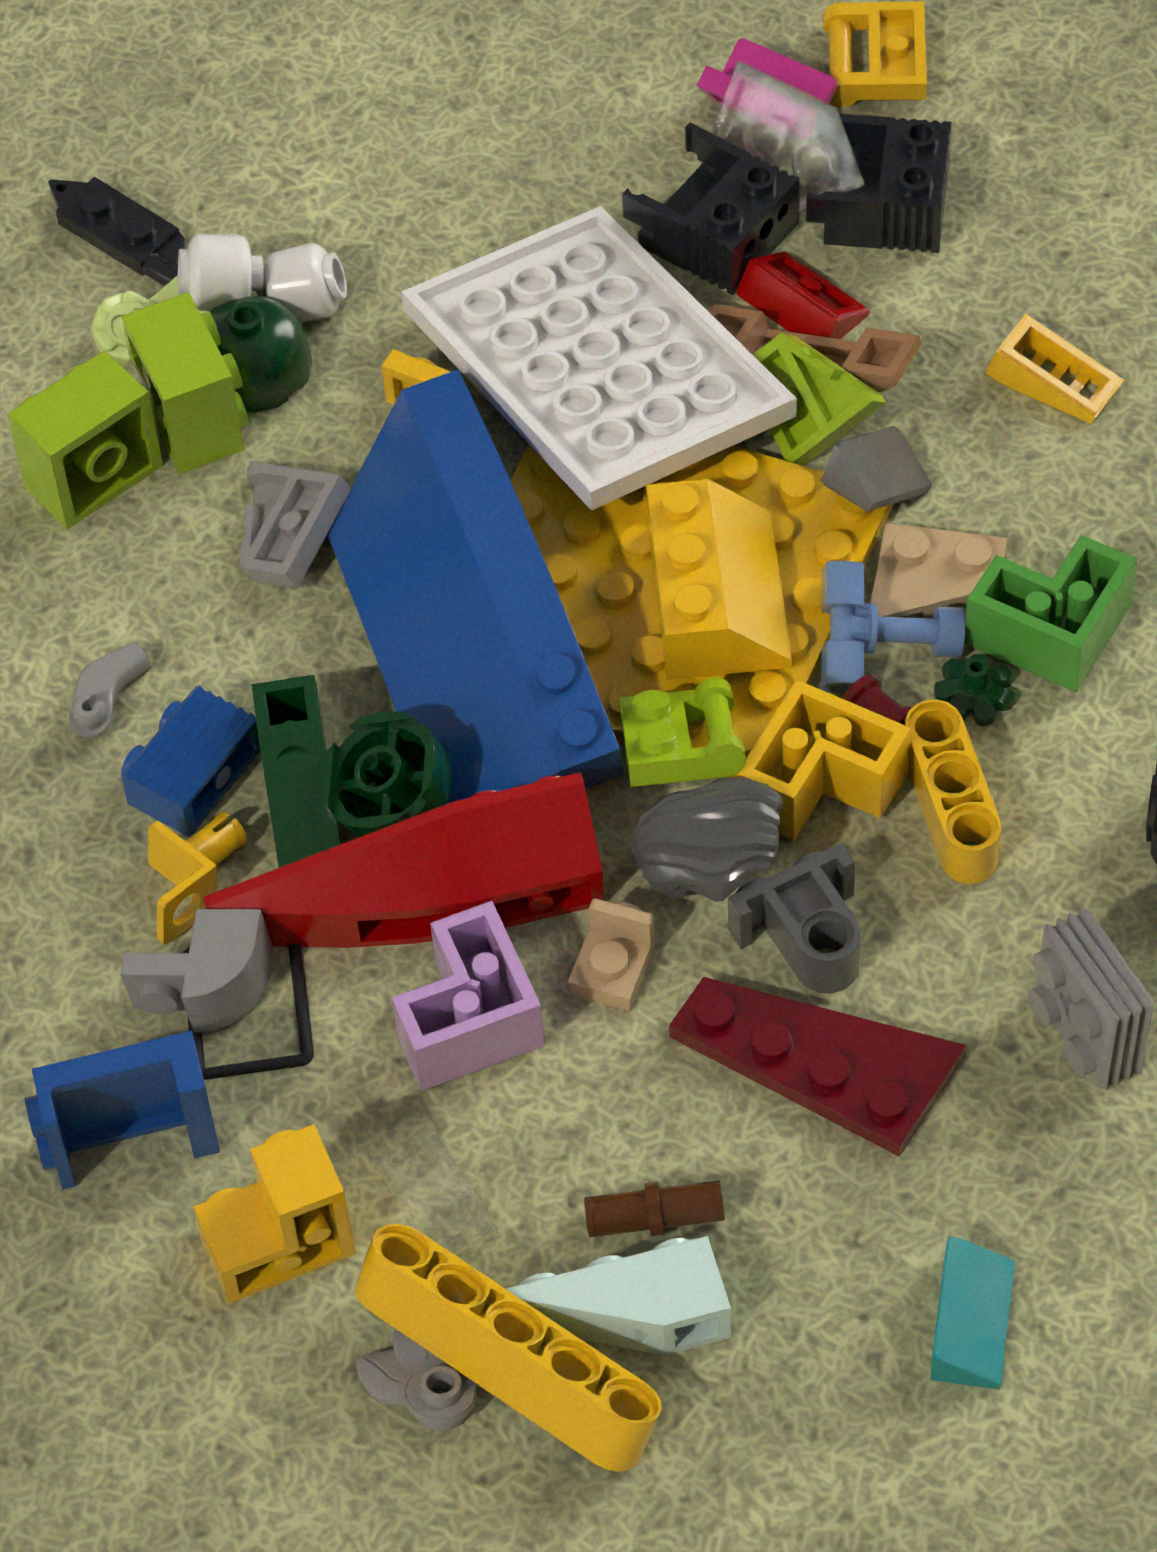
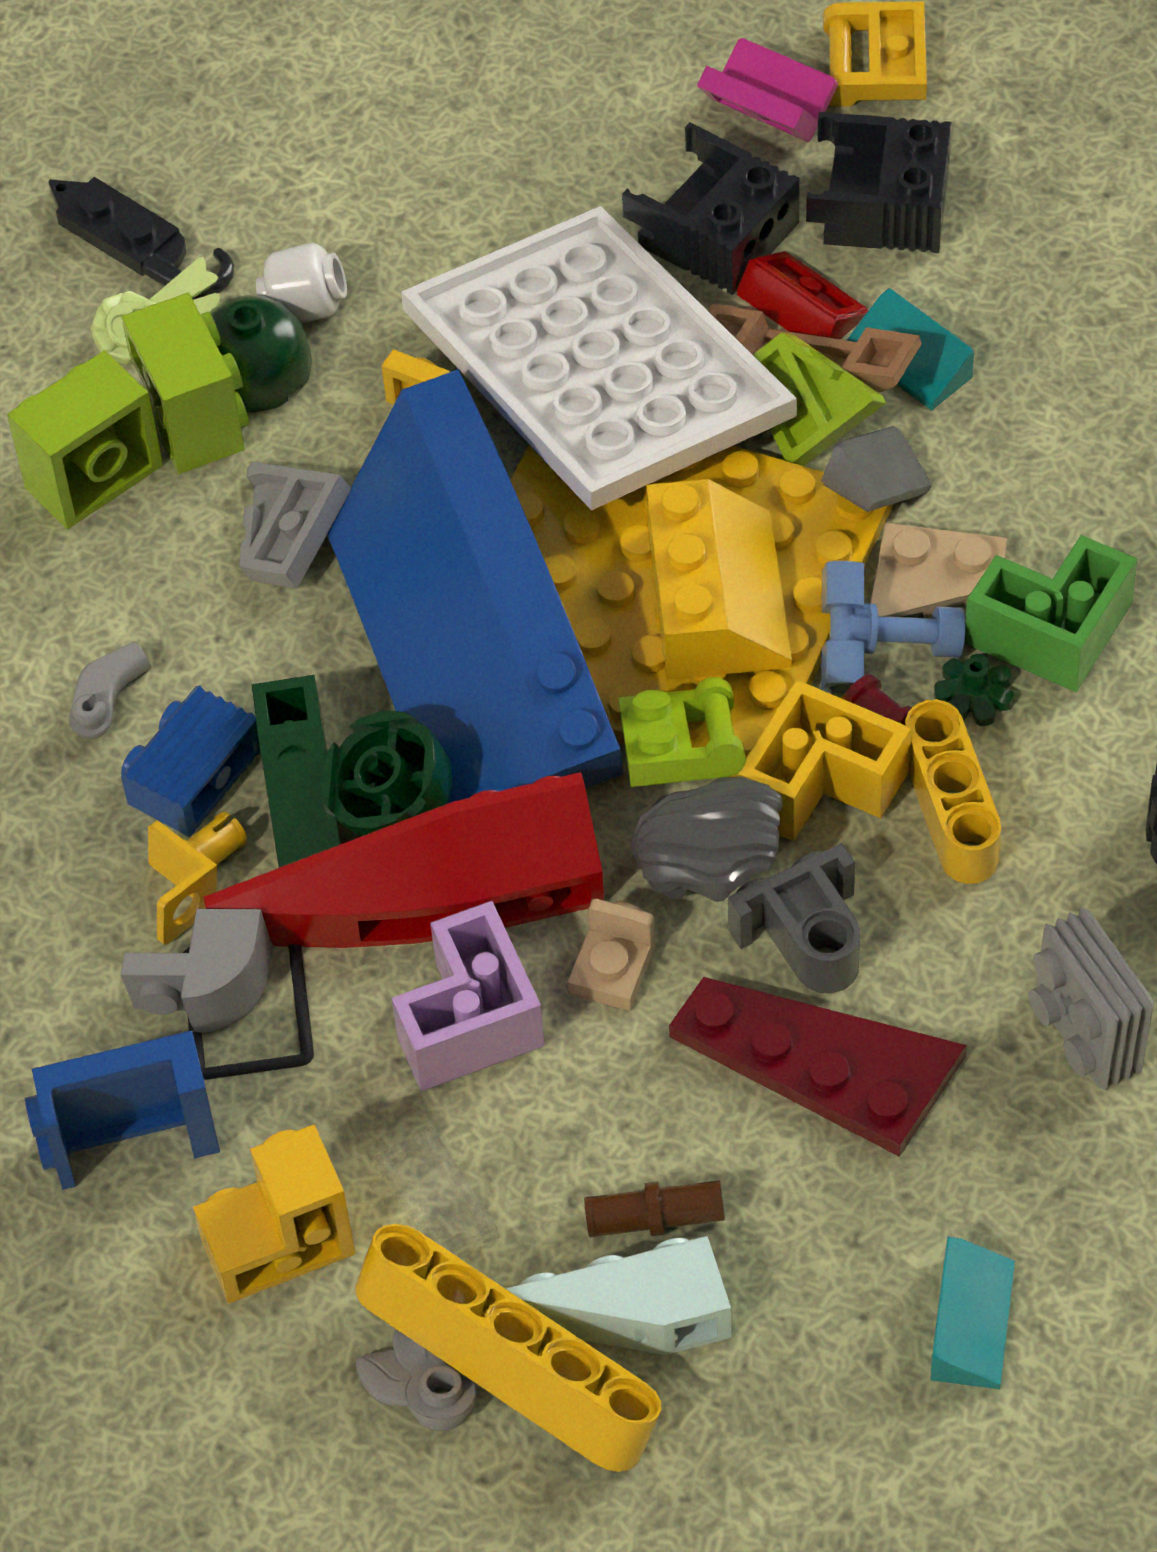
(218, 270): white head -> none
(788, 131): clear tile -> none
(941, 361): none -> teal slope
(1028, 377): yellow slope -> none

